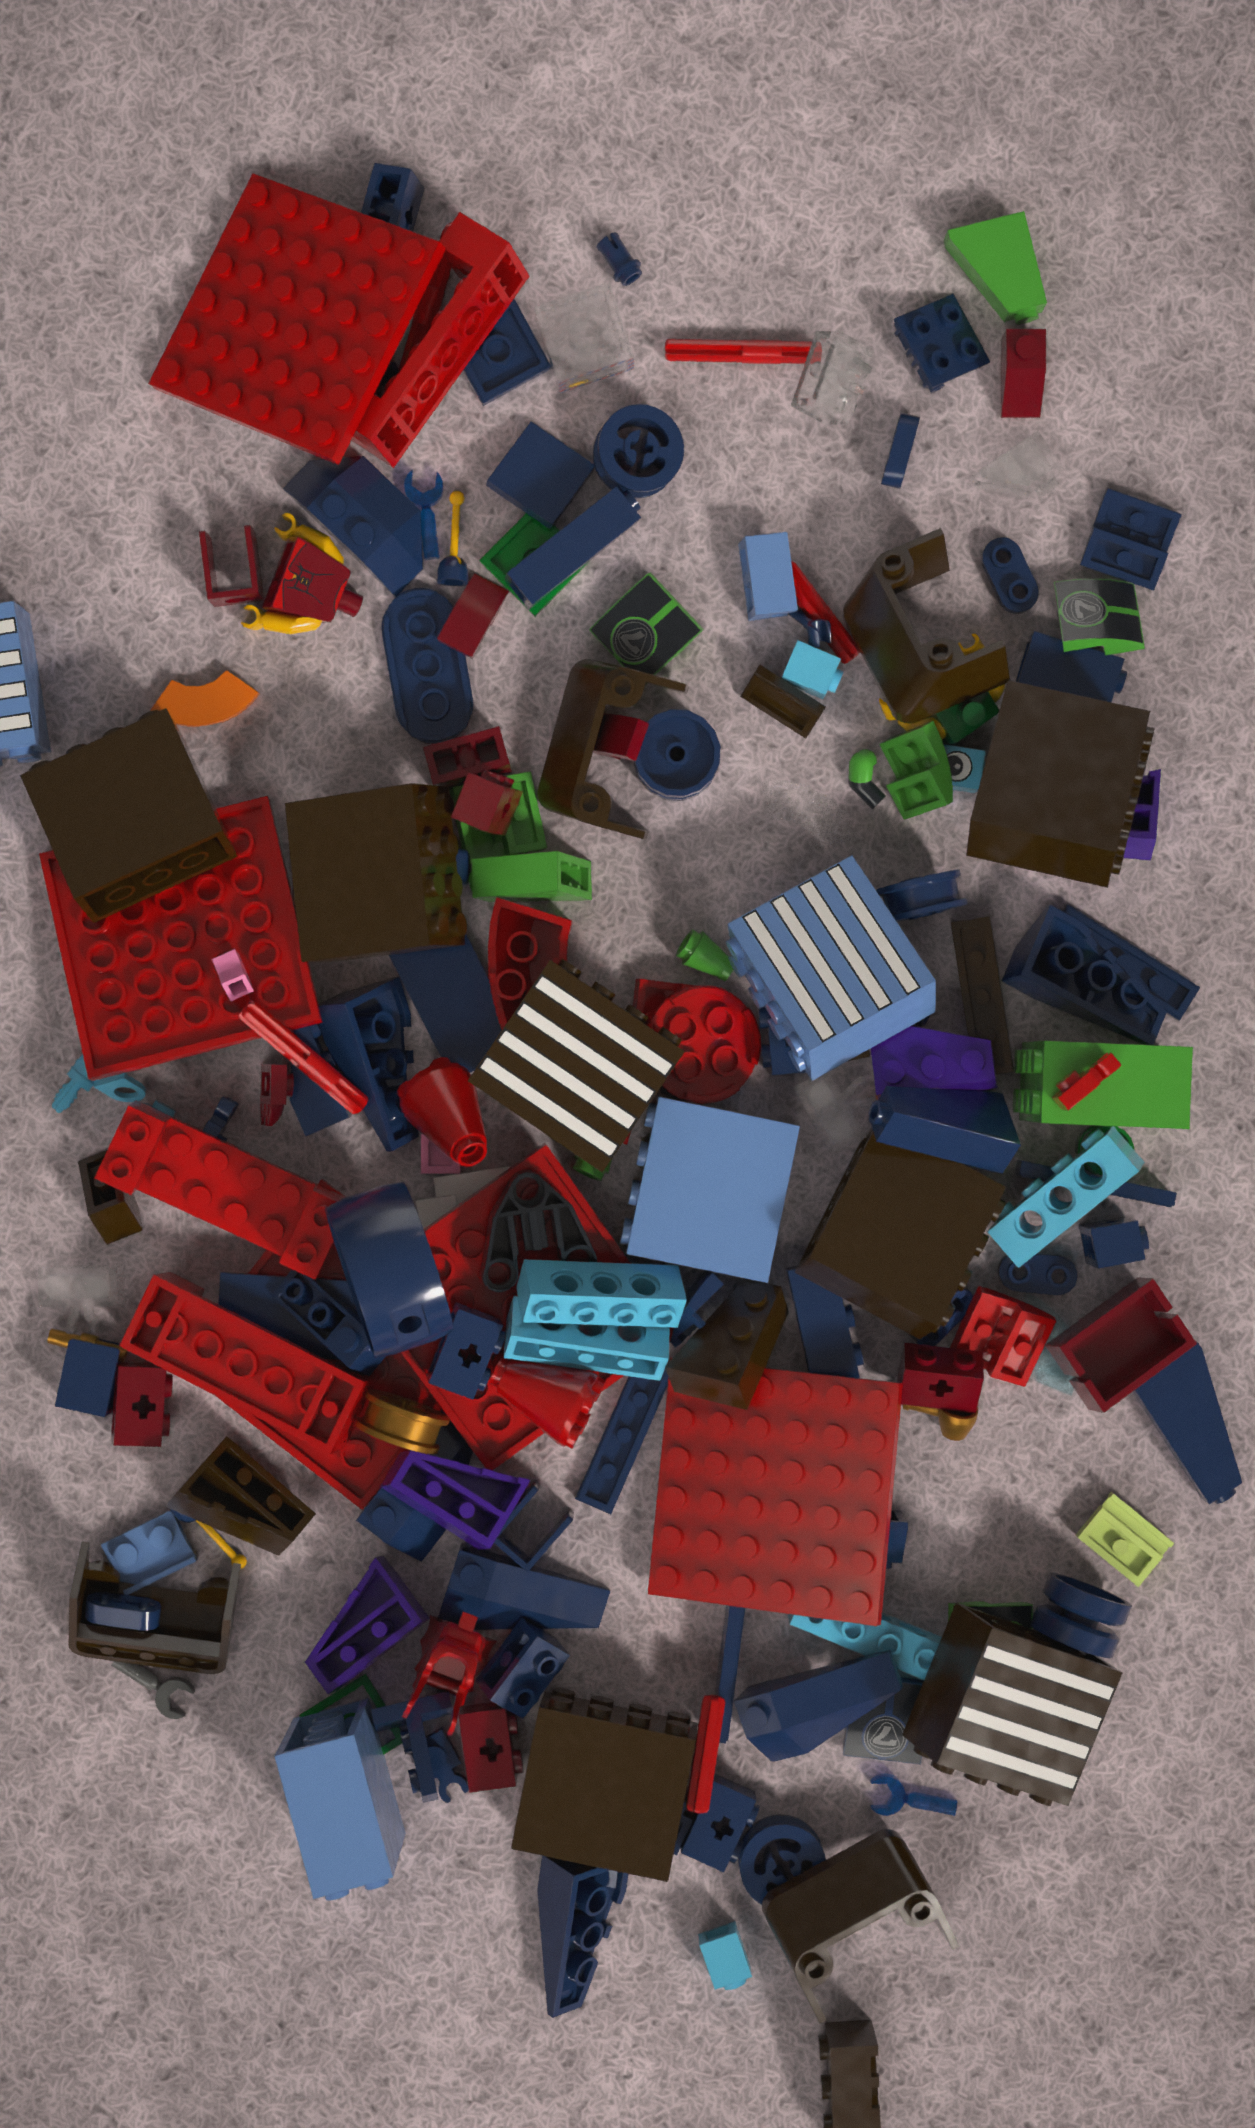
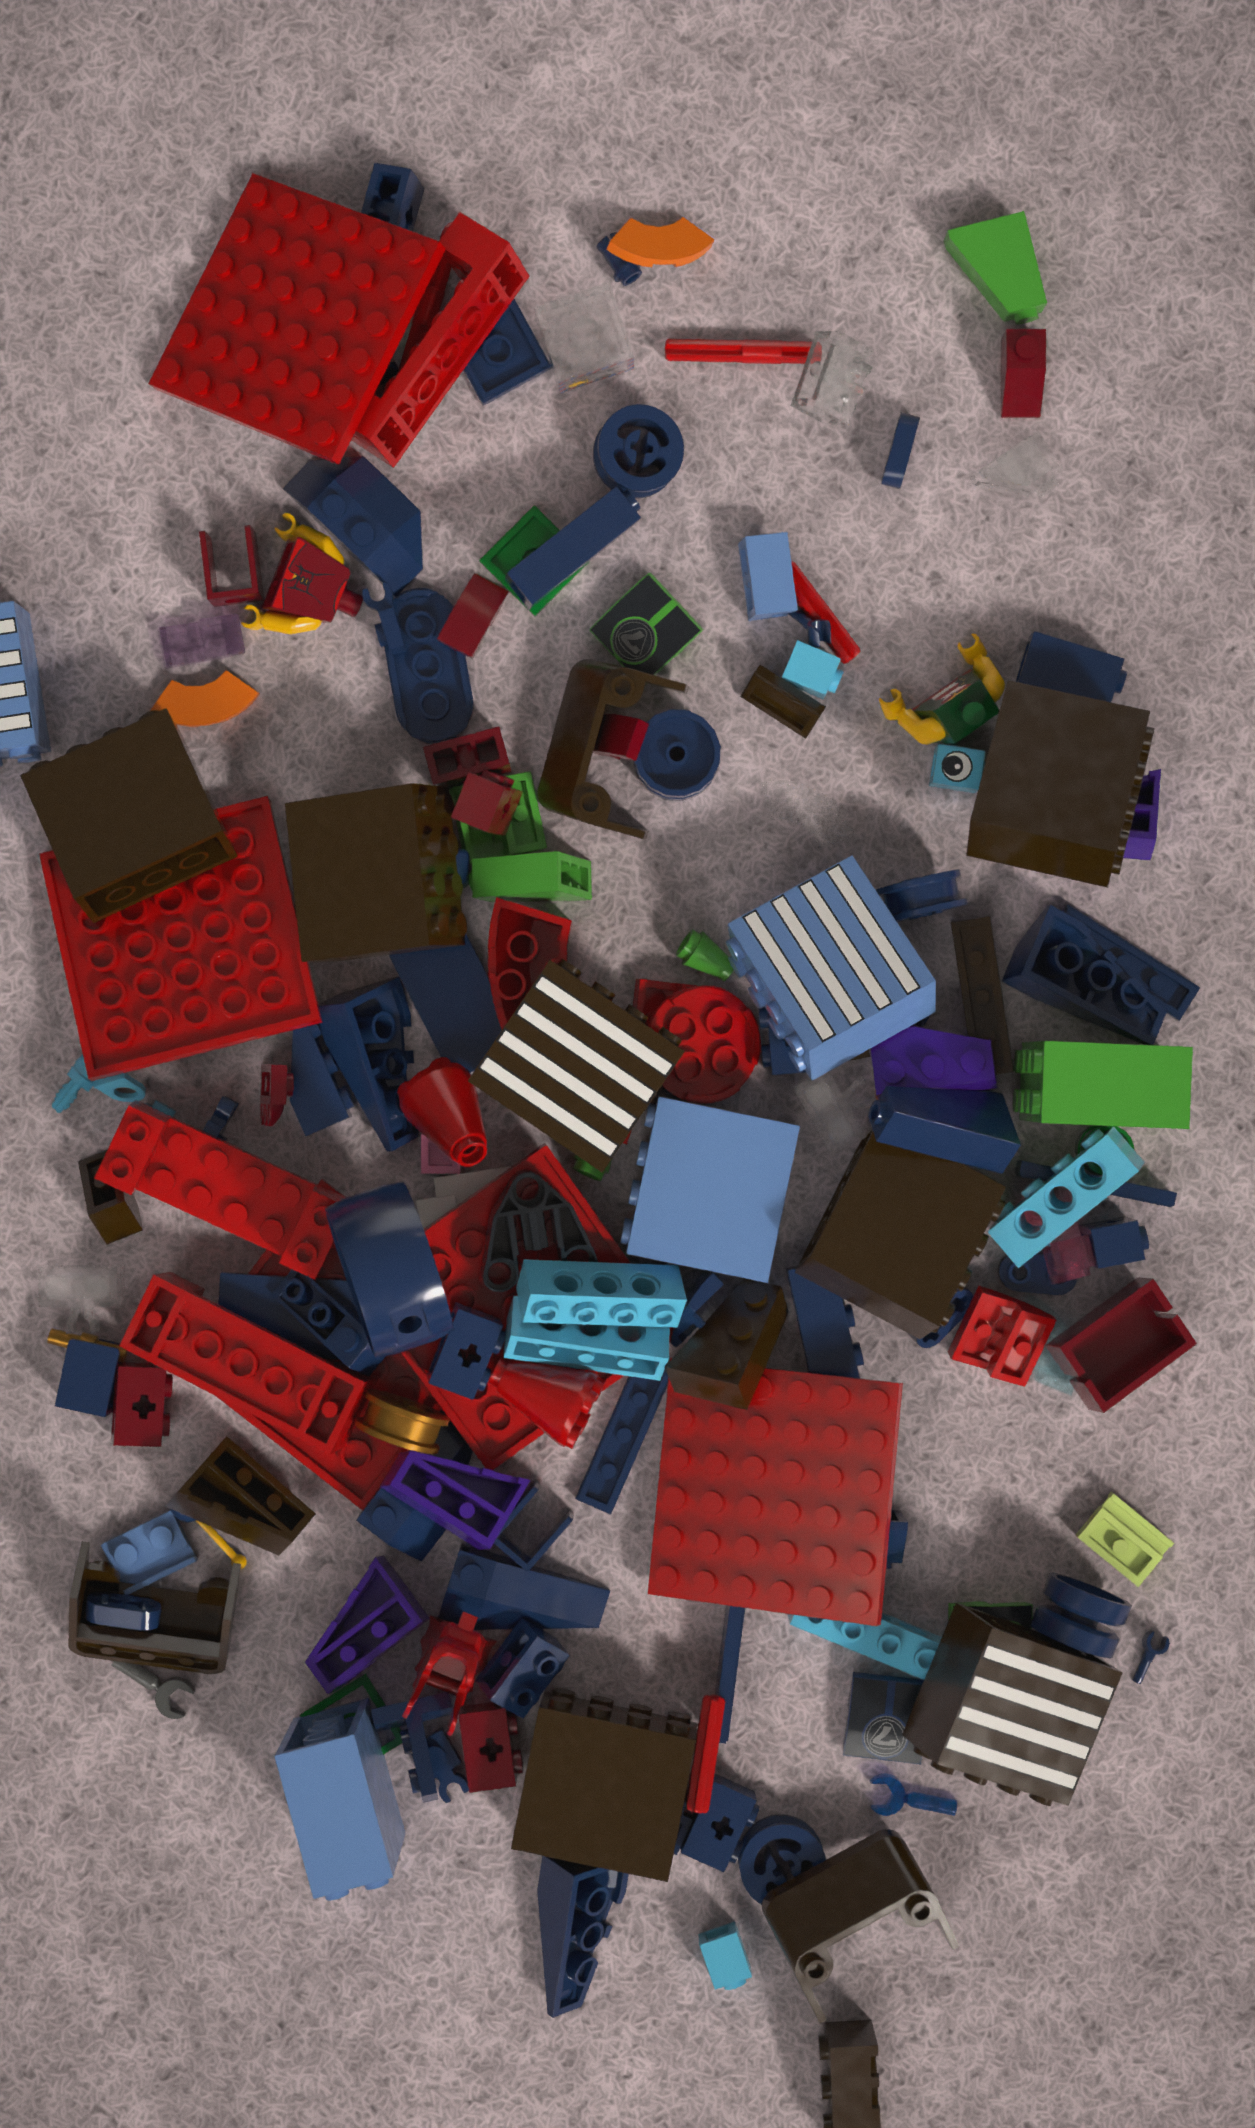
(201, 641): none -> clear purple slope
(233, 975): bright pink piece -> none
(303, 1057): red axle -> none
(388, 629): none -> dark blue plate
(428, 521): clear blue piece -> none
(453, 569): hinge -> none
(540, 475): dark blue tile -> none
(661, 245): none -> orange tile
(809, 1707): dark blue wedge -> none
(861, 777): arm -> none
(912, 675): dark brown windscreen -> none
(920, 770): bright green slope -> none
(940, 342): dark blue hinge -> none
(941, 1377): dark red brick -> none
(953, 1424): pearl gold bar -> none
(1008, 575): dark blue plate -> none
(1069, 1259): none -> clear pink brick
(1077, 1086): red plate -> none
(1099, 615): black slope -> none
(1130, 539): dark blue slope -> none
(1149, 1654): none -> dark blue hand
(1191, 1423): dark blue slope -> none

